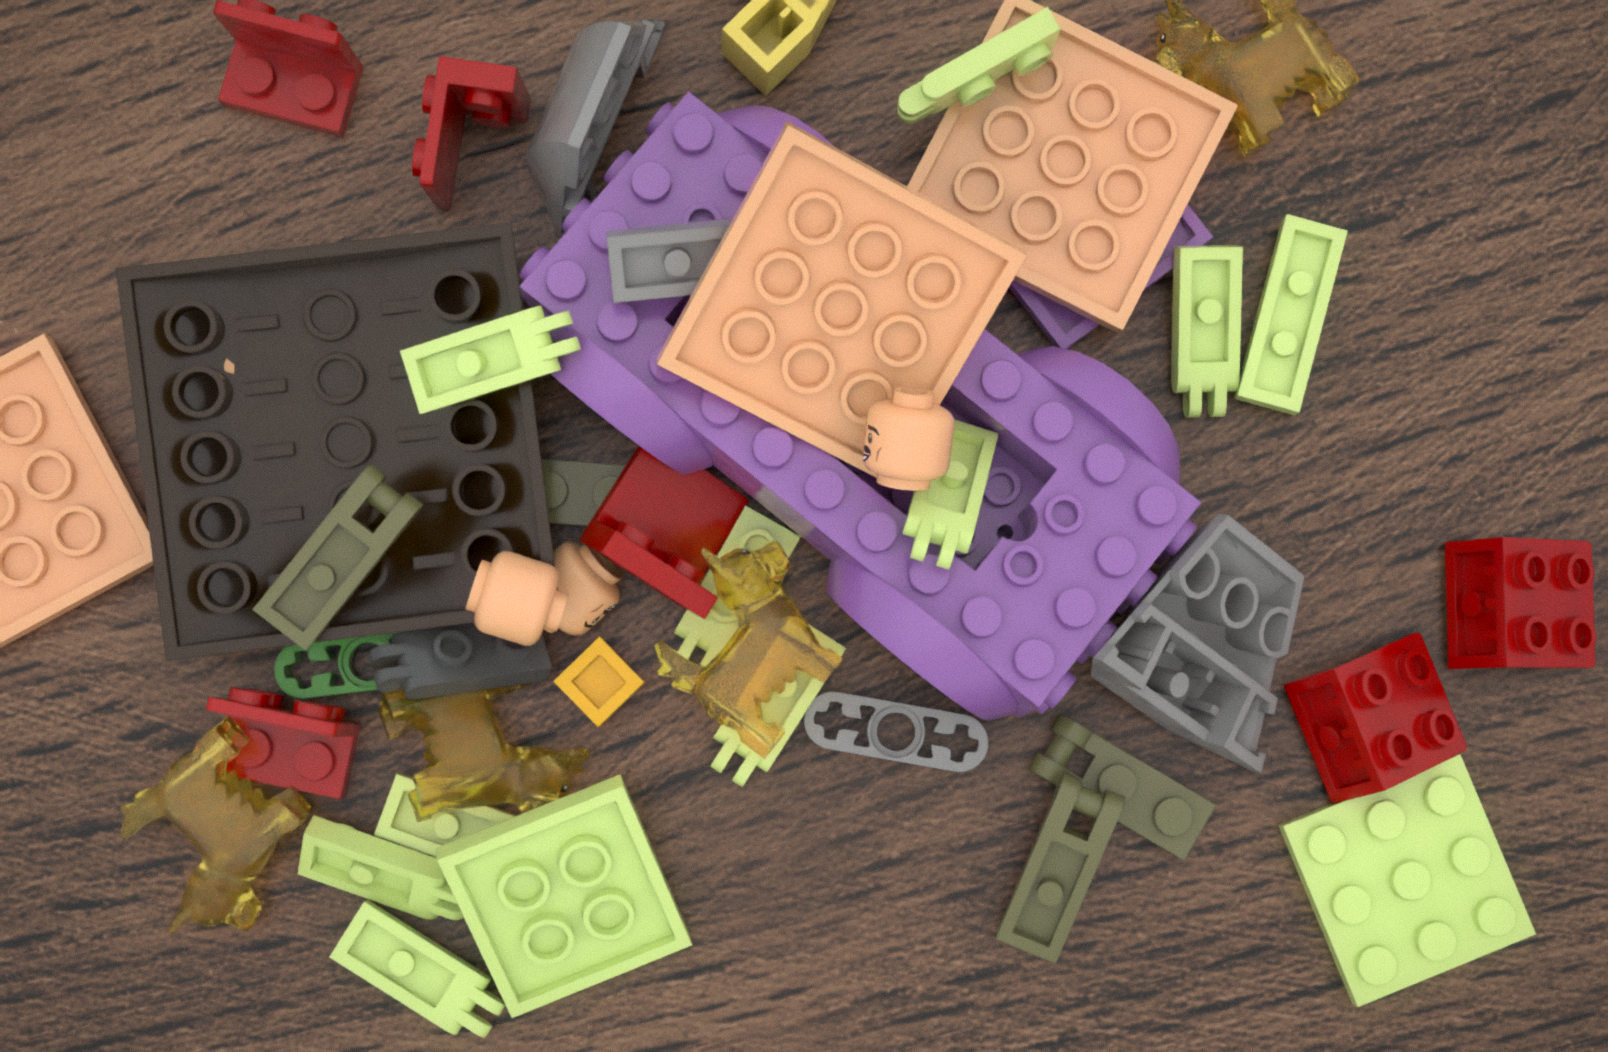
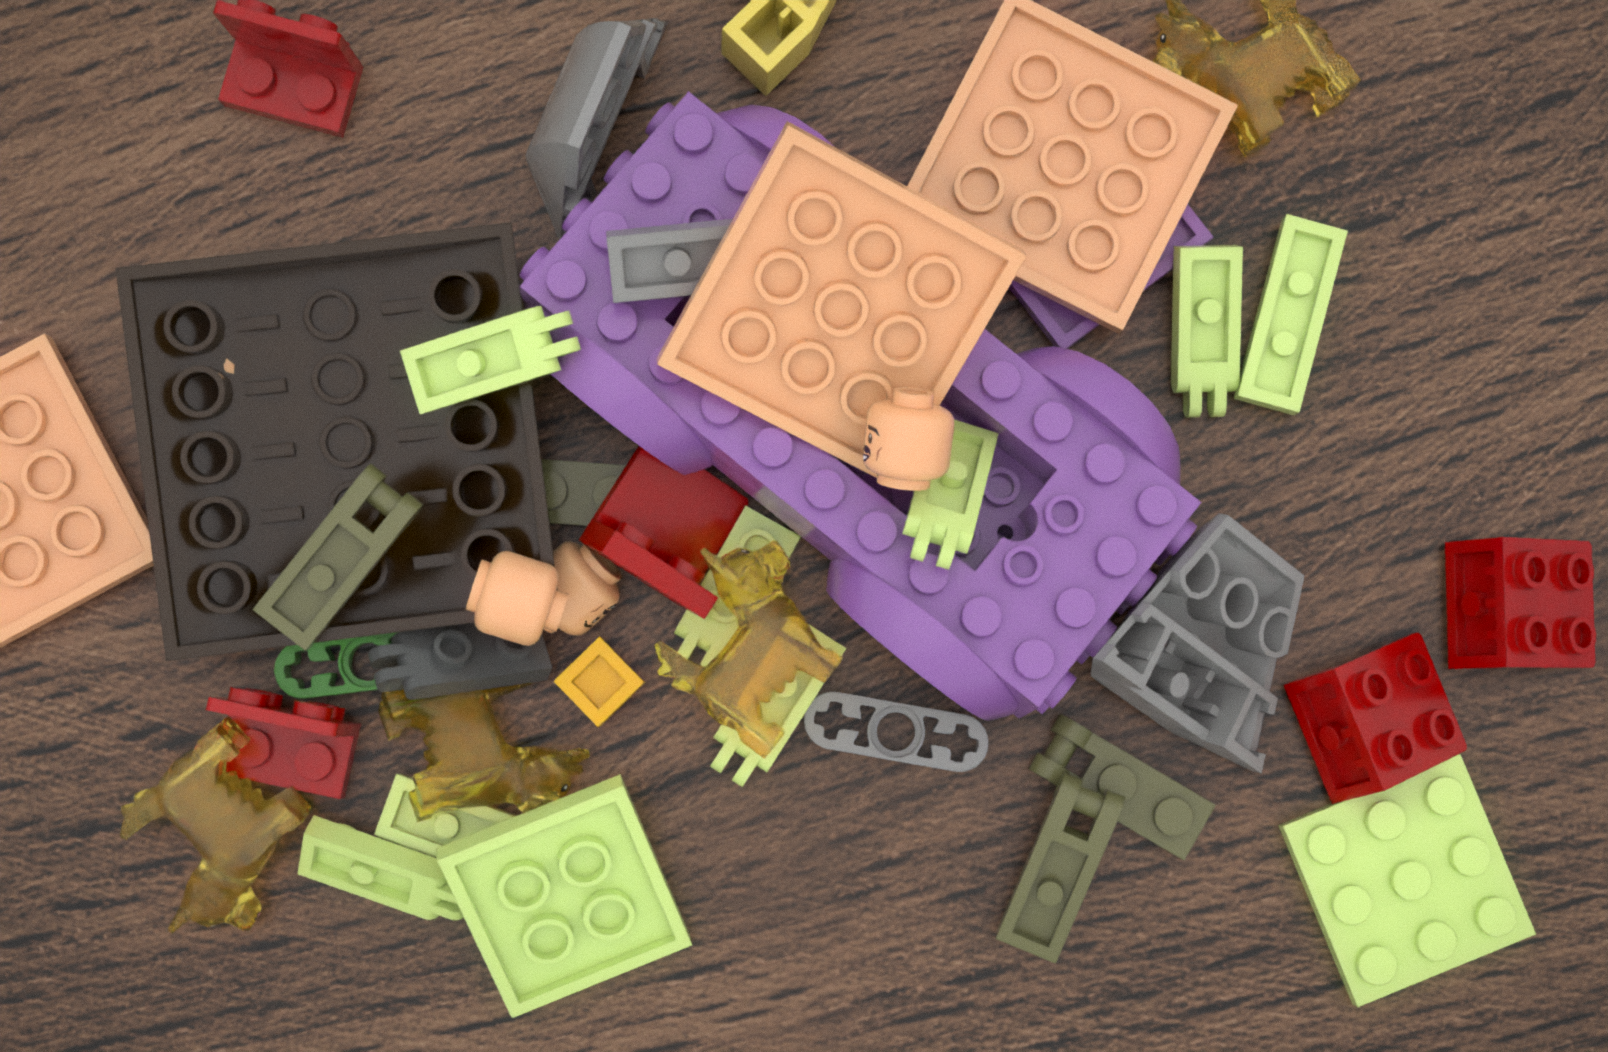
(416, 971): yellowish green hinge -> none
(462, 87): red bracket -> none
(973, 73): yellowish green hinge -> none

